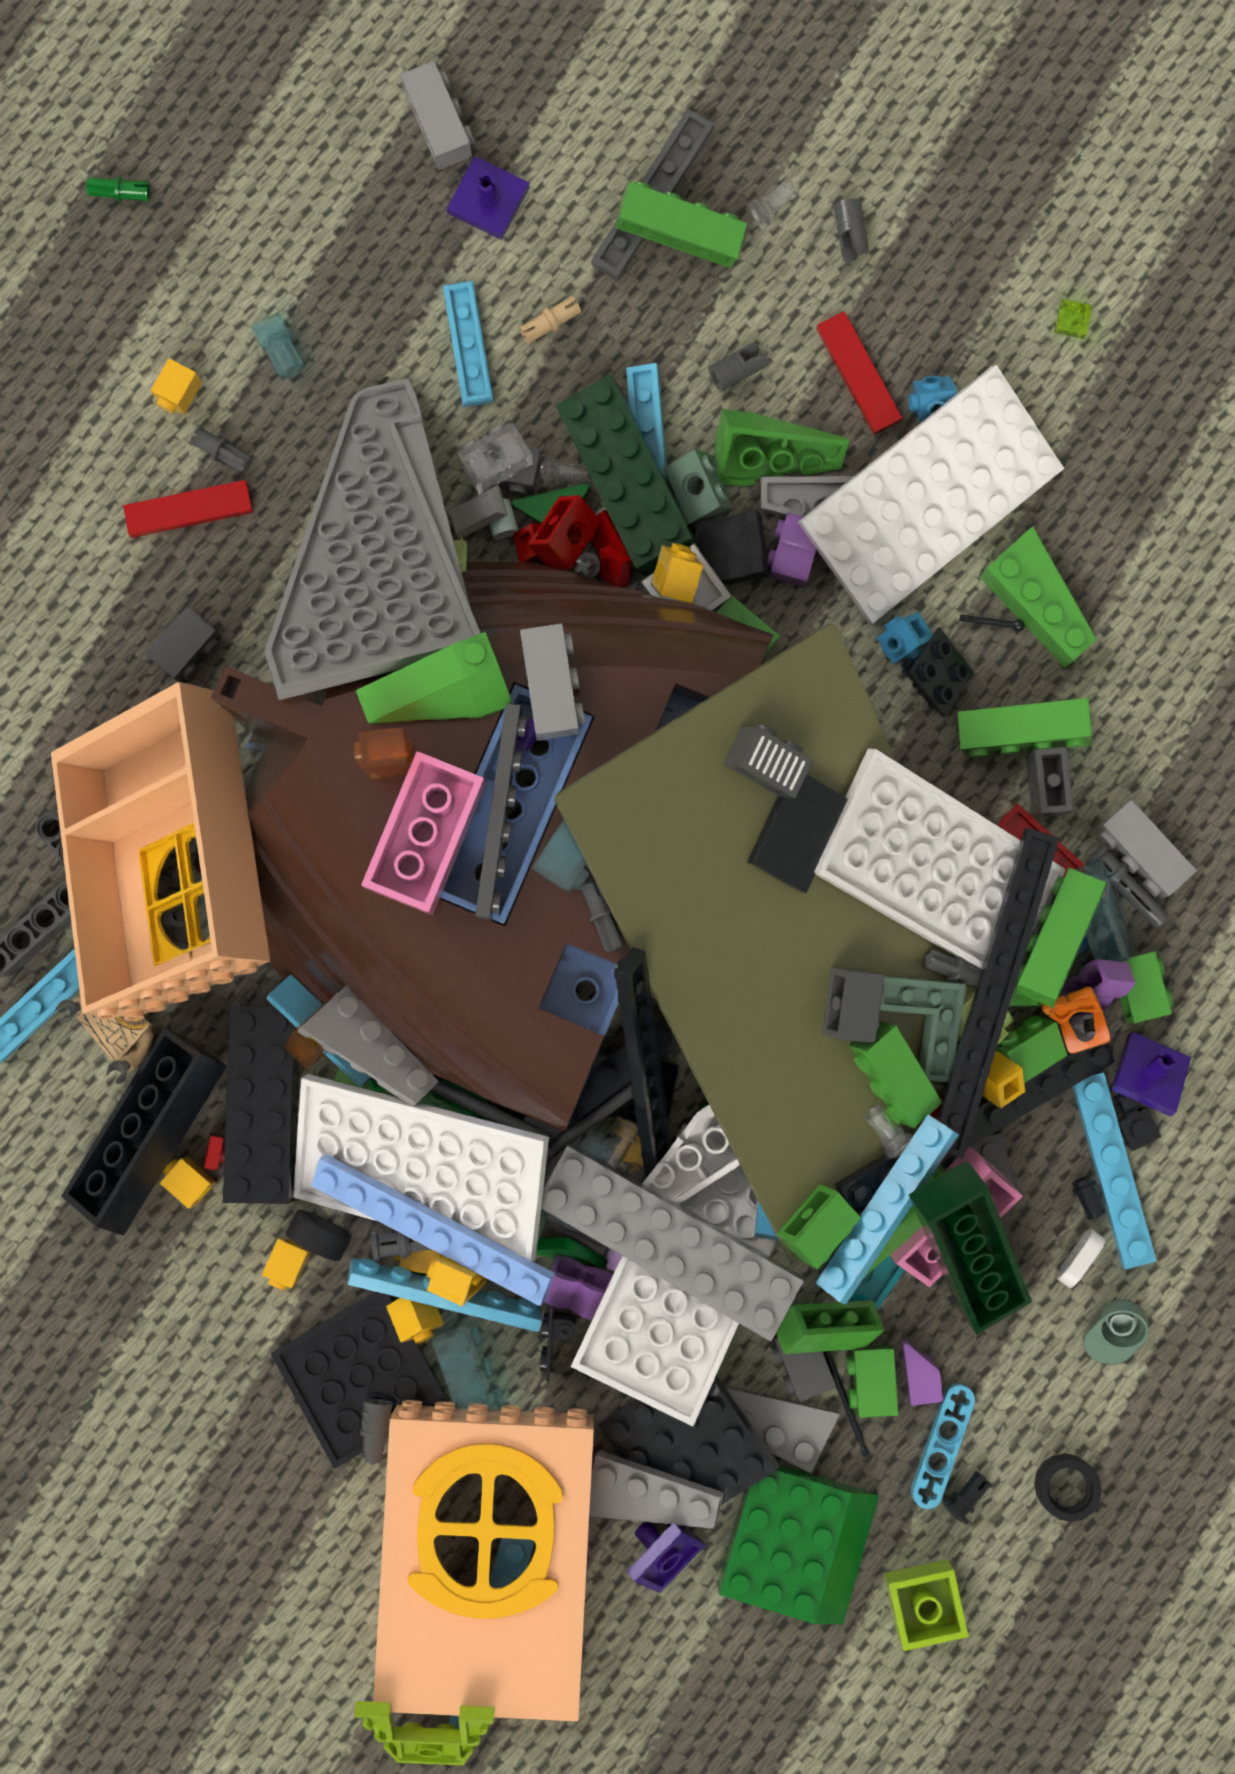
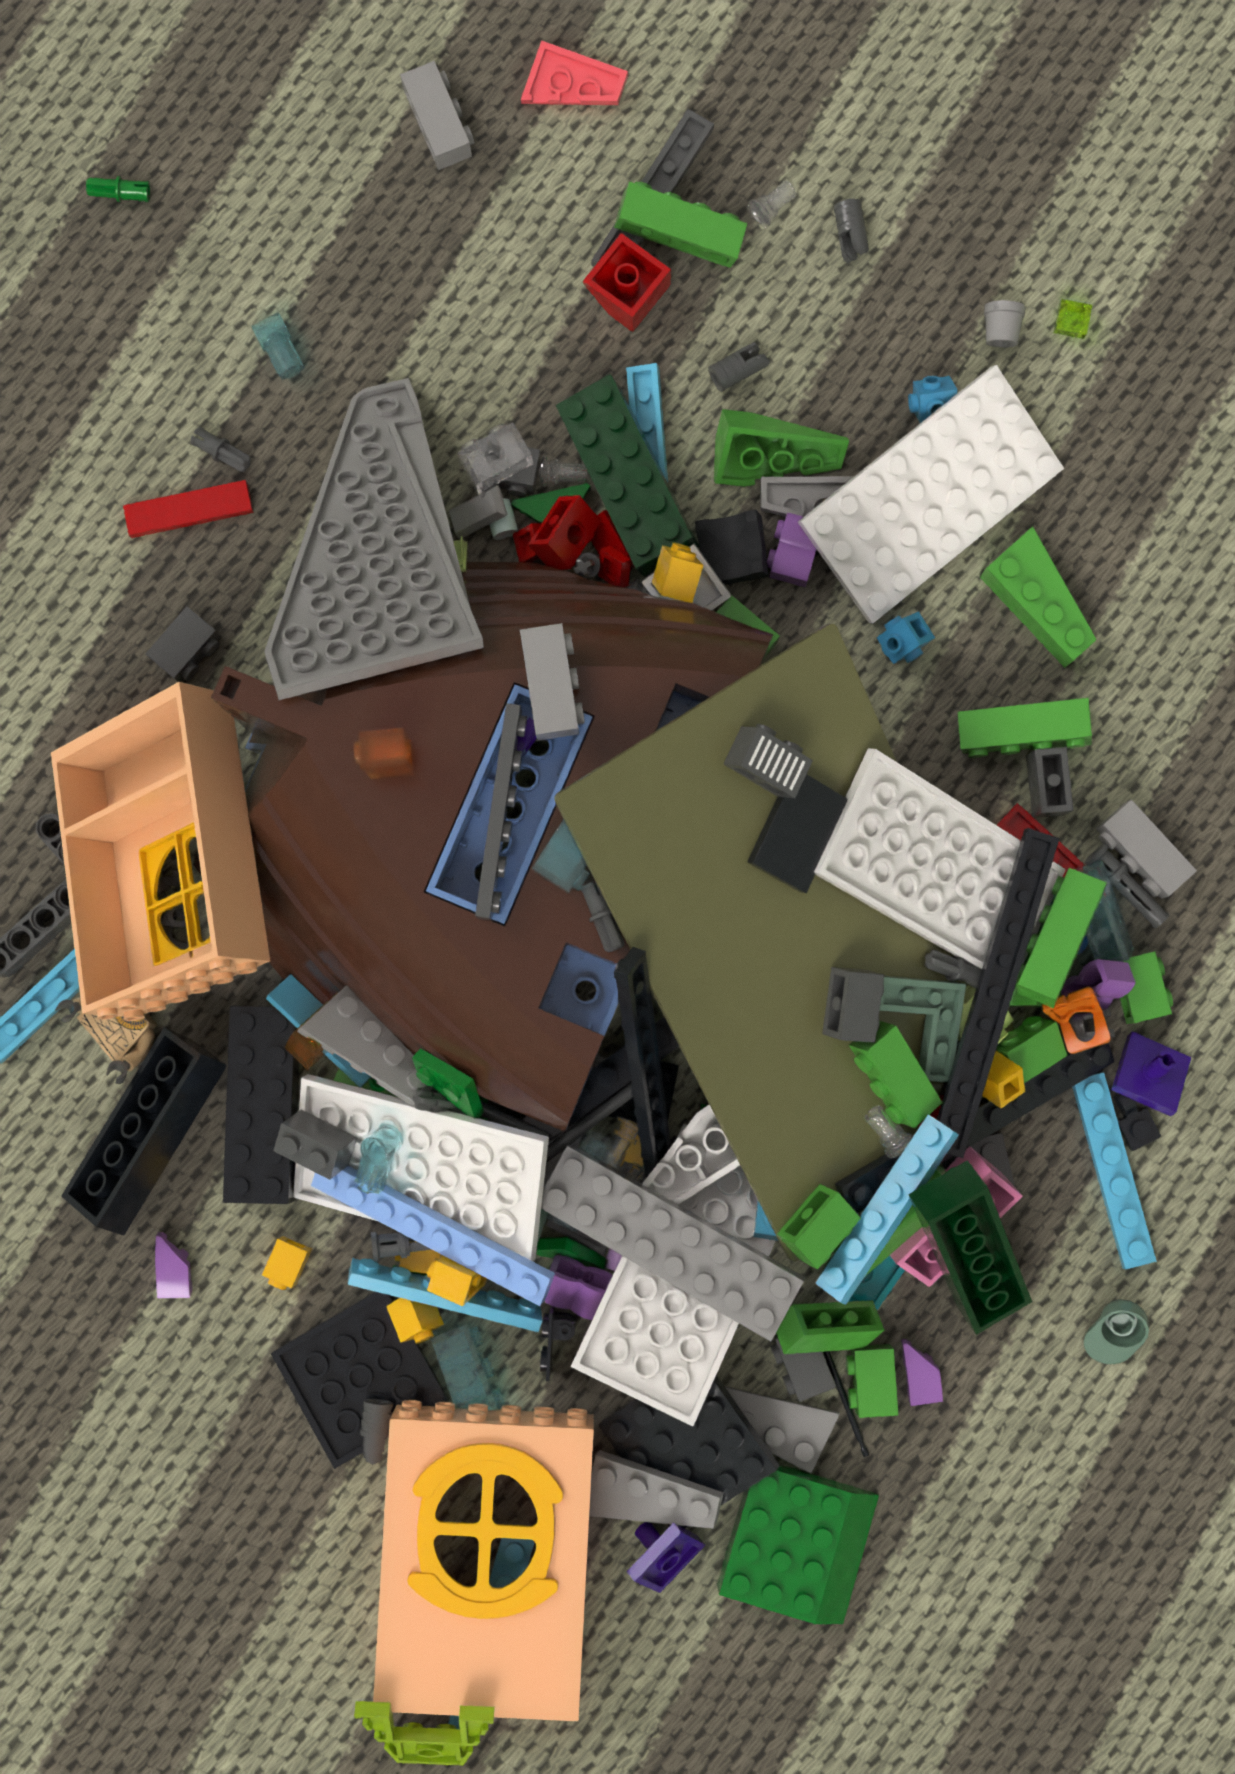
(172, 1270): none -> medium lavender slope
(176, 387): yellow brick -> none
(186, 1181): yellow brick -> none
(214, 1152): red plate -> none
(315, 1144): none -> dark grey brick
(318, 1235): black tyre -> none
(377, 1157): none -> clear light blue piece
(424, 833): bright pink brick -> none
(436, 1103): none -> dark grey axle
(442, 686): bright green wedge -> none
(449, 1082): none -> green wing
(468, 344): medium azure tile -> none
(488, 197): dark purple tile -> none
(550, 320): tan pin -> none
(572, 79): none -> coral wing
(628, 282): none -> red slope
(684, 478): sand green brick -> none
(859, 373): red tile -> none
(925, 1605): lime brick -> none
(938, 672): black hinge -> none
(948, 1447): medium azure beam -> none
(967, 1497): black pin -> none
(1003, 322): none -> light grey piece
(1018, 625): black hinge -> none
(1080, 1258): white beam -> none
(1088, 1197): black pin -> none
(1089, 1501): black tyre -> none

